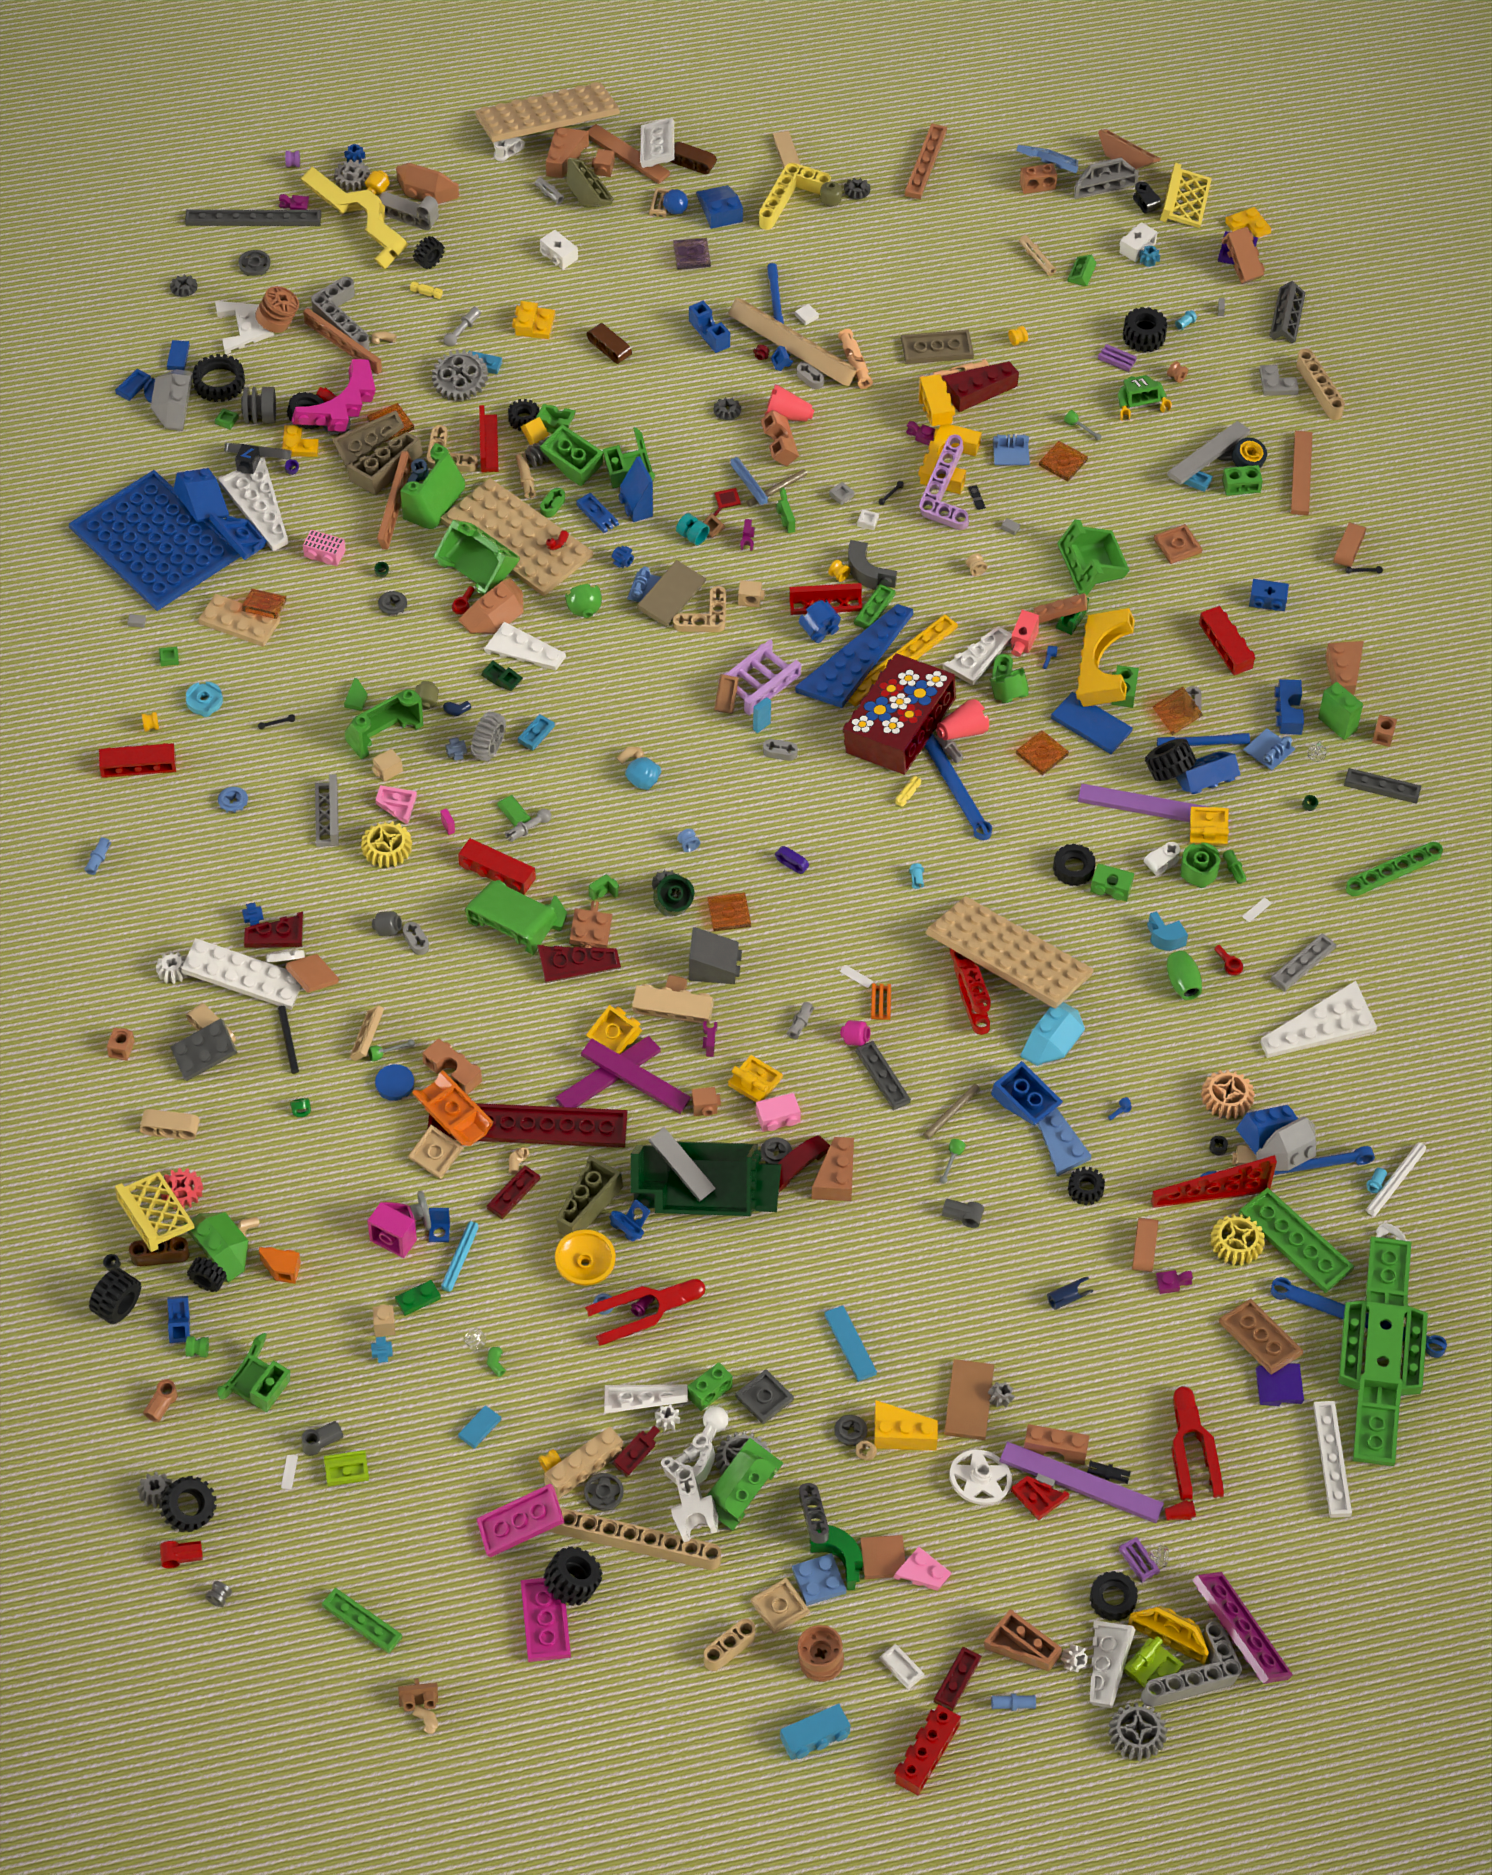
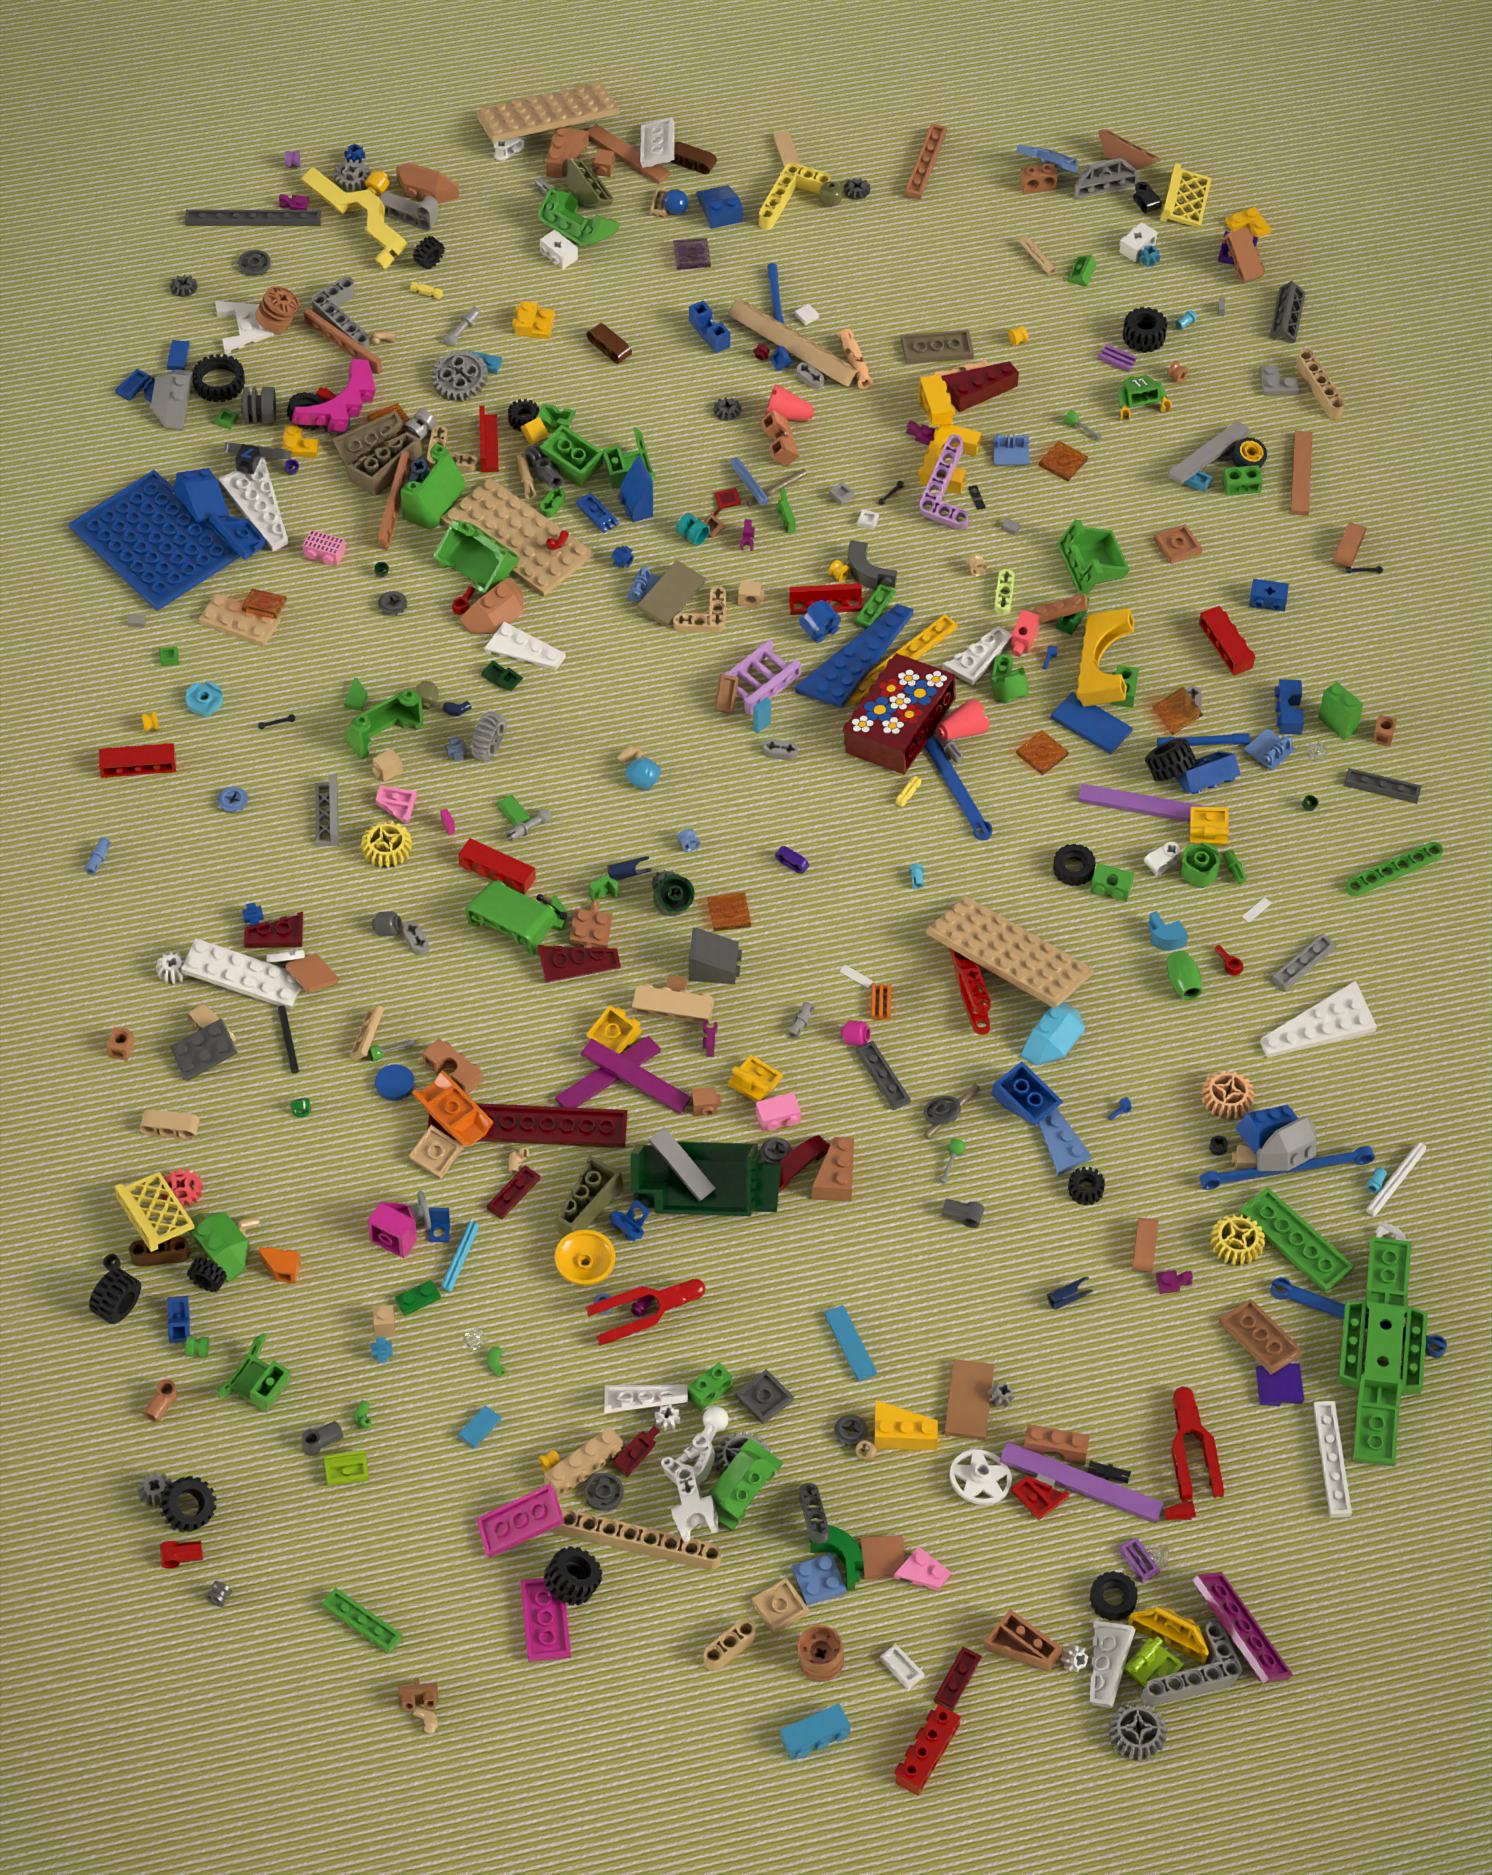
(289, 1472): white sticker -> none
(360, 1415): none -> bright green arm
(420, 424): none -> light grey wheel
(536, 732): dark azure plate -> none
(547, 473): none -> dark grey piece
(560, 213): none -> bright green windscreen
(563, 915): none -> black hinge
(584, 600): bright green cylinder -> none
(626, 869): none -> dark blue piece
(943, 1111): none -> dark grey wheel
(1004, 586): none -> yellowish green beam
(1013, 1702): medium blue pin -> none
(1233, 1182): red wing -> none
(1344, 663): nougat wedge -> none

